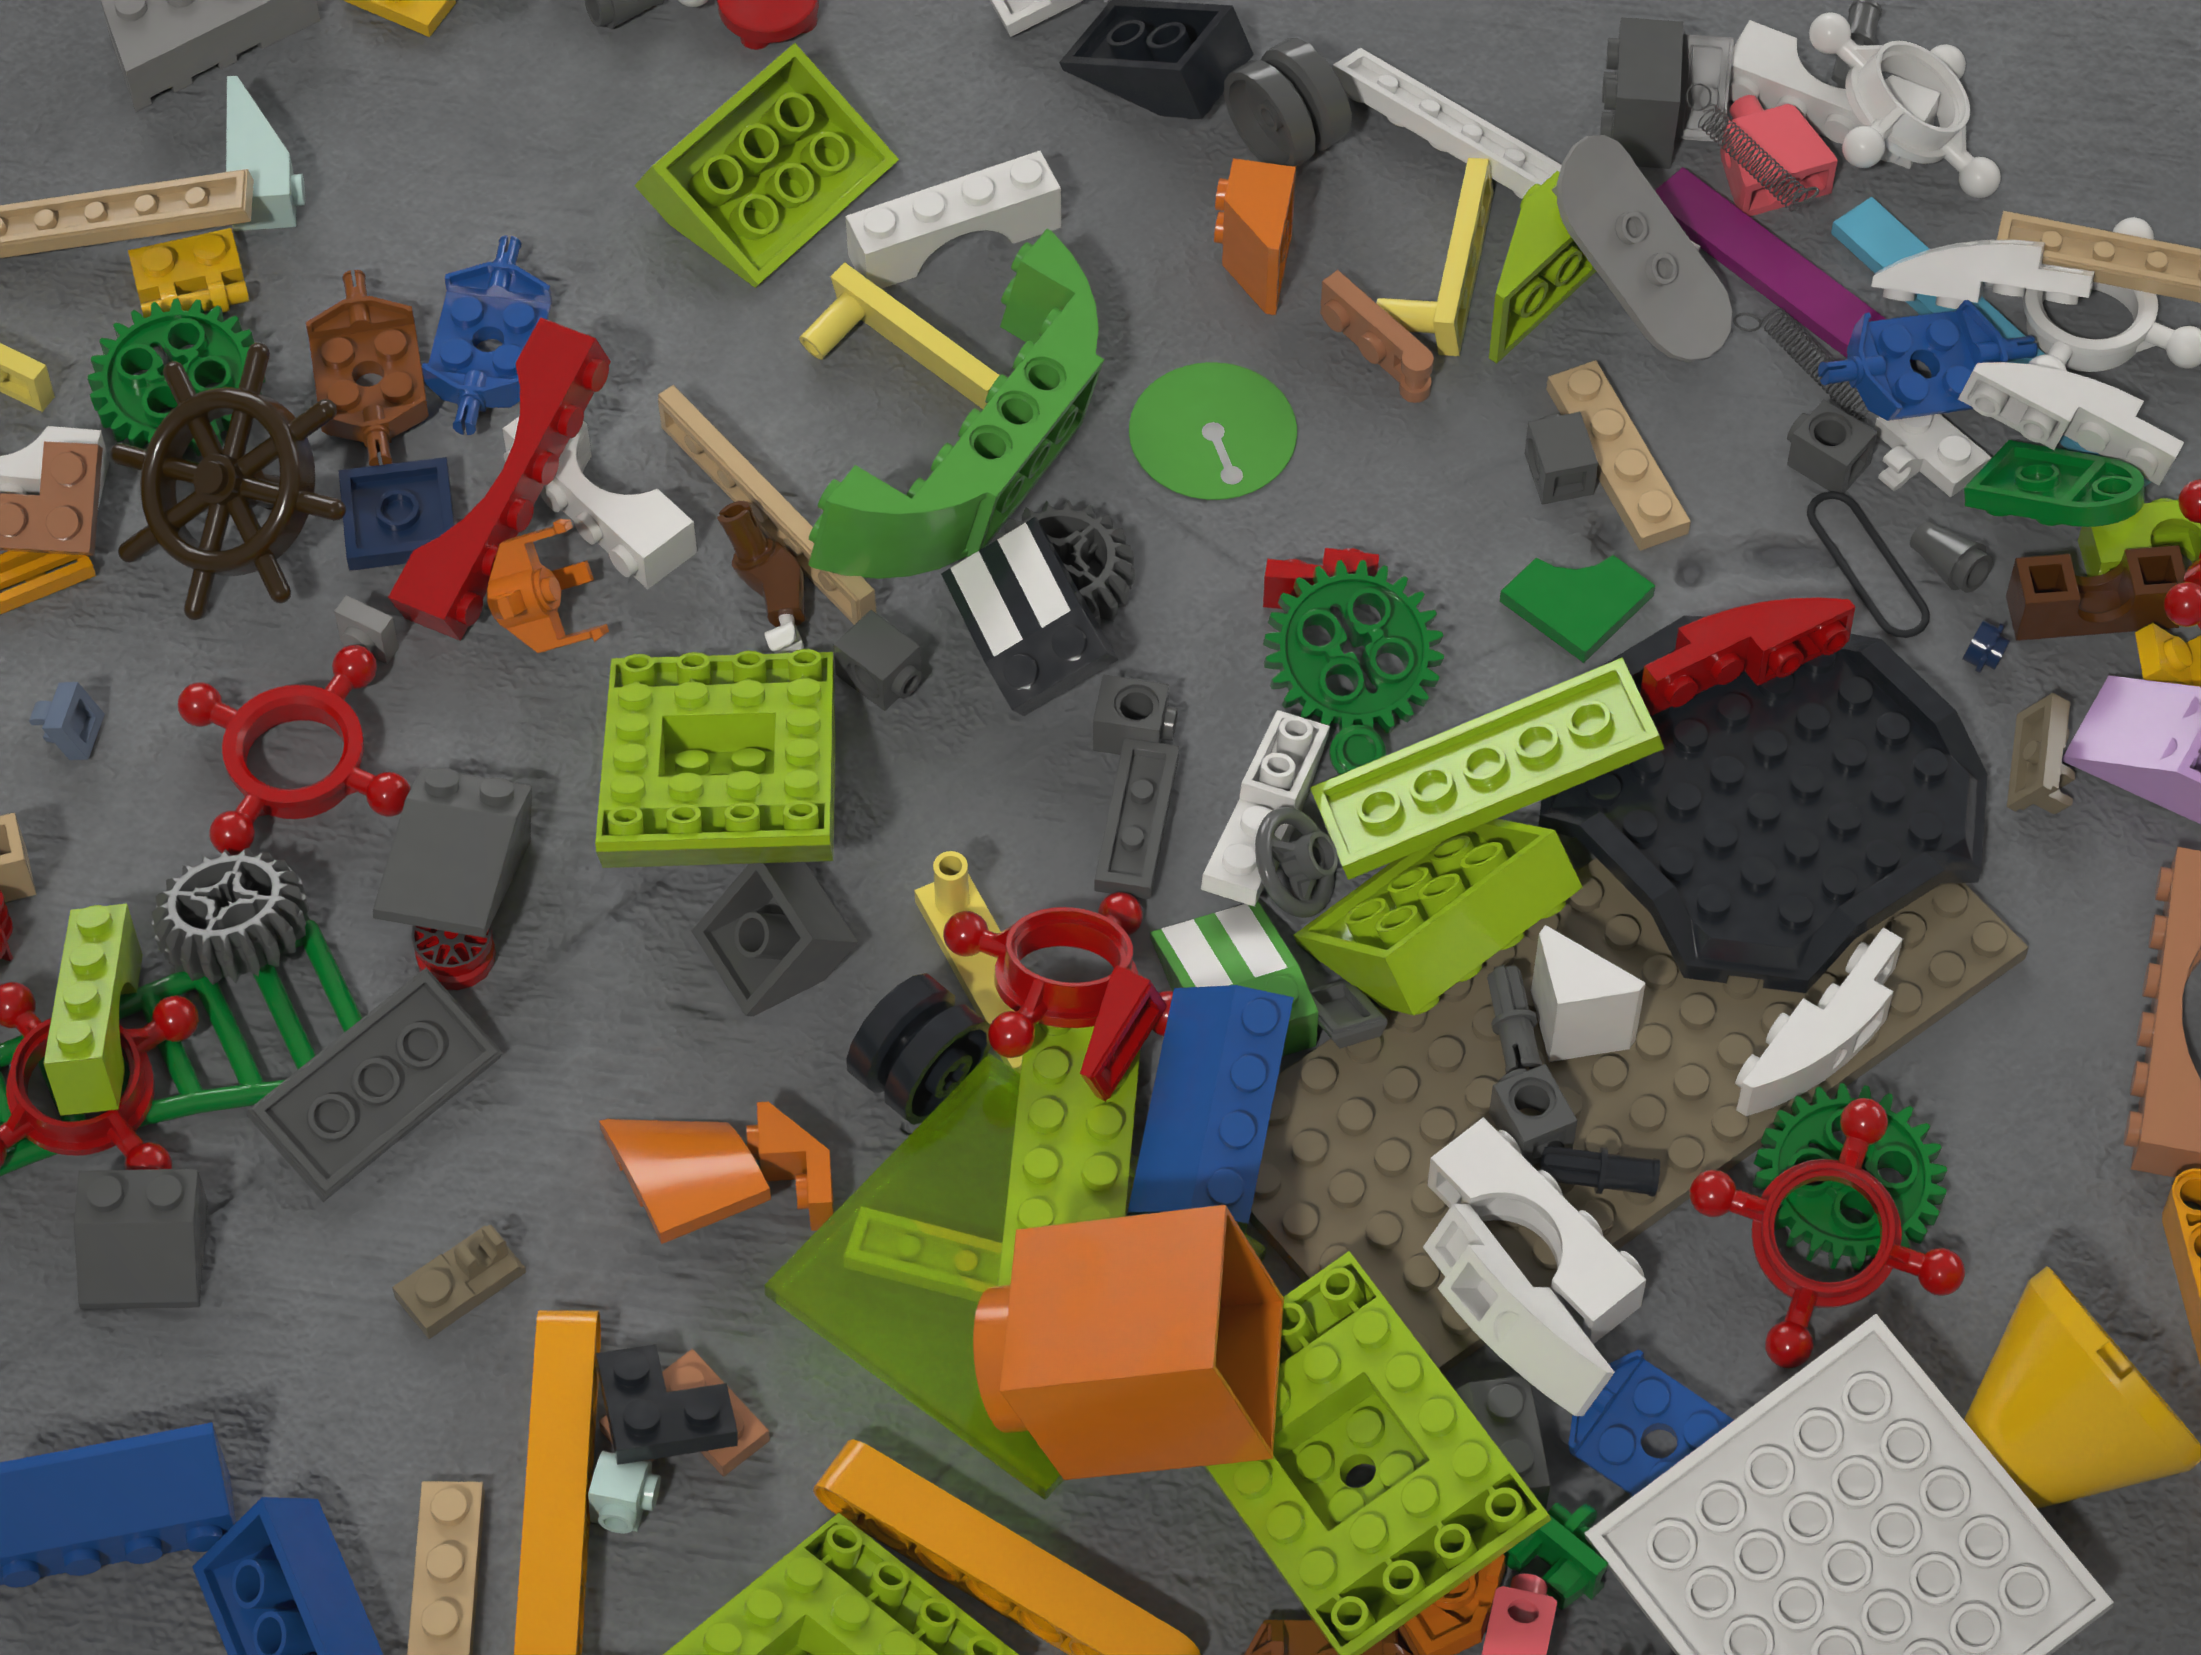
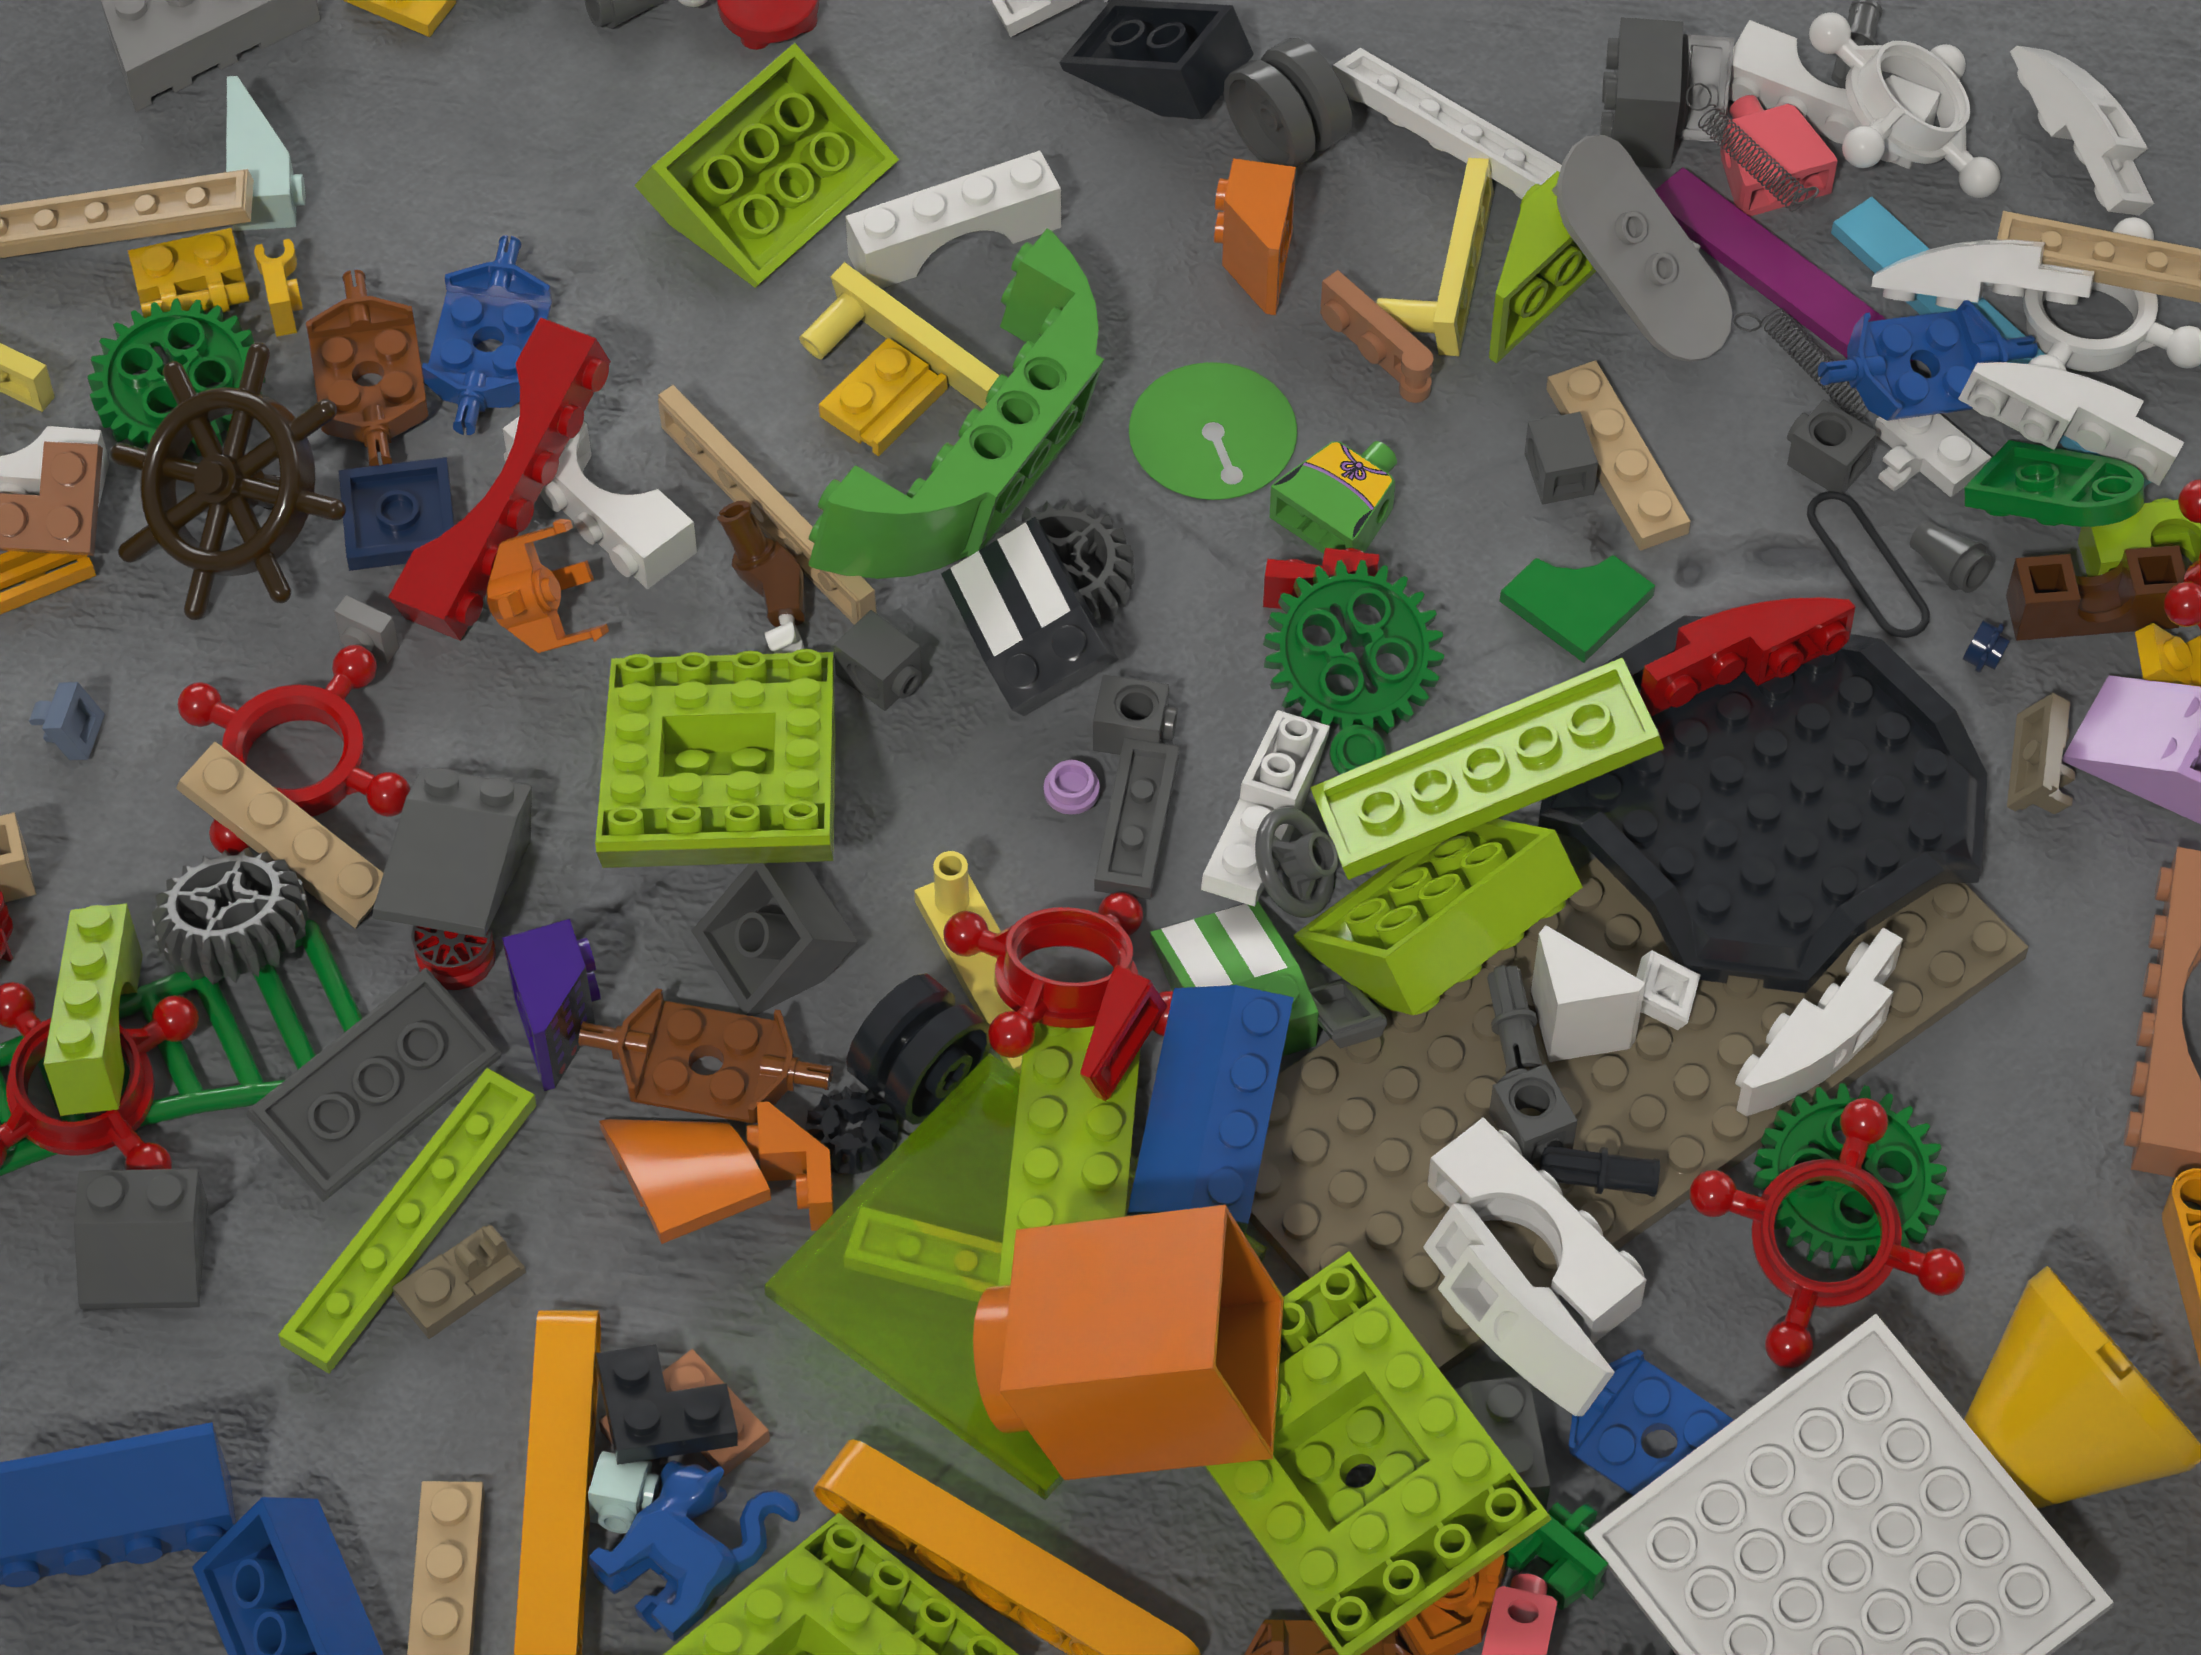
(277, 825): none -> tan plate
(281, 293): none -> yellow plate
(407, 1220): none -> lime plate
(553, 993): none -> dark purple slope
(667, 1037): none -> dark orange plate
(681, 1552): none -> blue animal
(849, 1153): none -> black gear
(883, 396): none -> yellow plate
(1071, 787): none -> lavender plate
(1337, 496): none -> bright green torso
(1667, 990): none -> white tile
(2084, 111): none -> white slope

